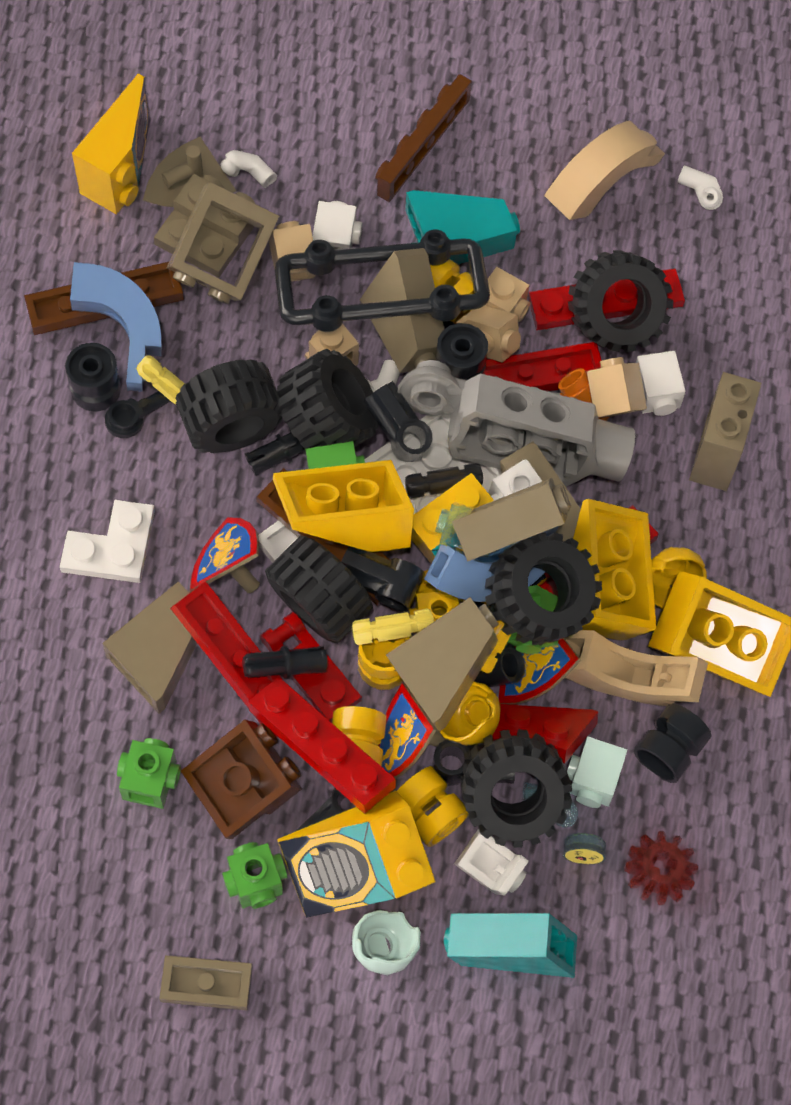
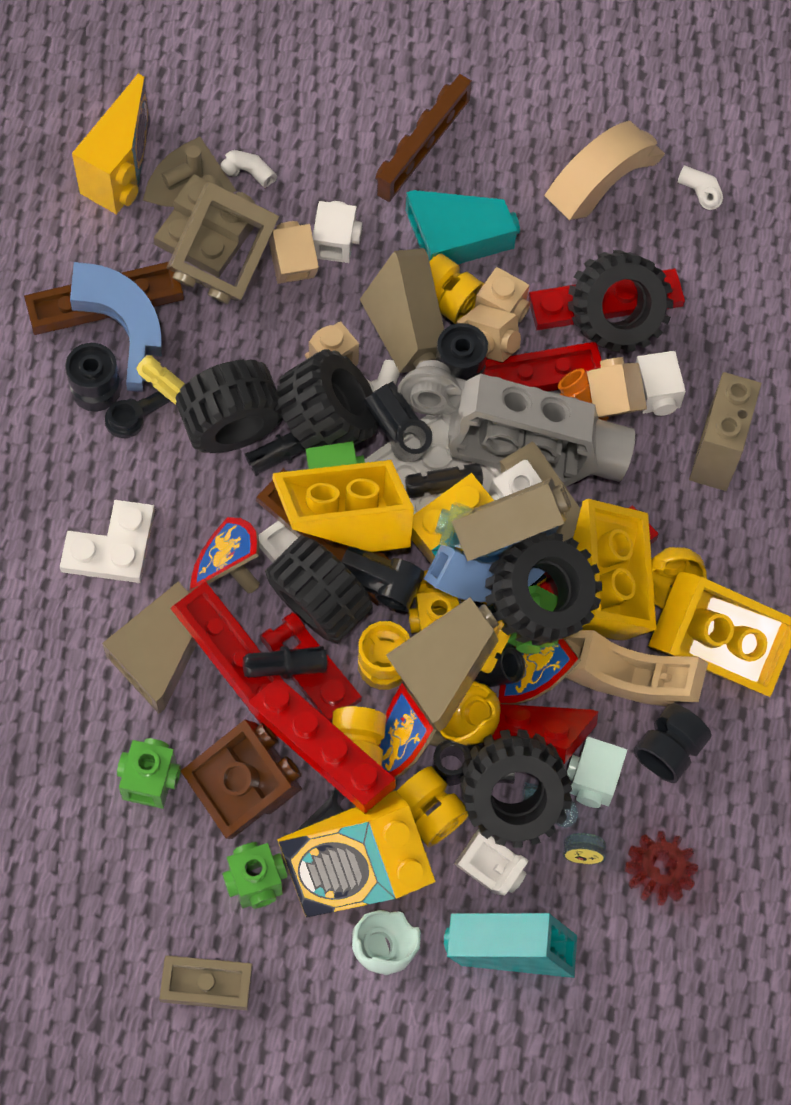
(329, 314): black bar -> none
(391, 626): light yellow axle -> none

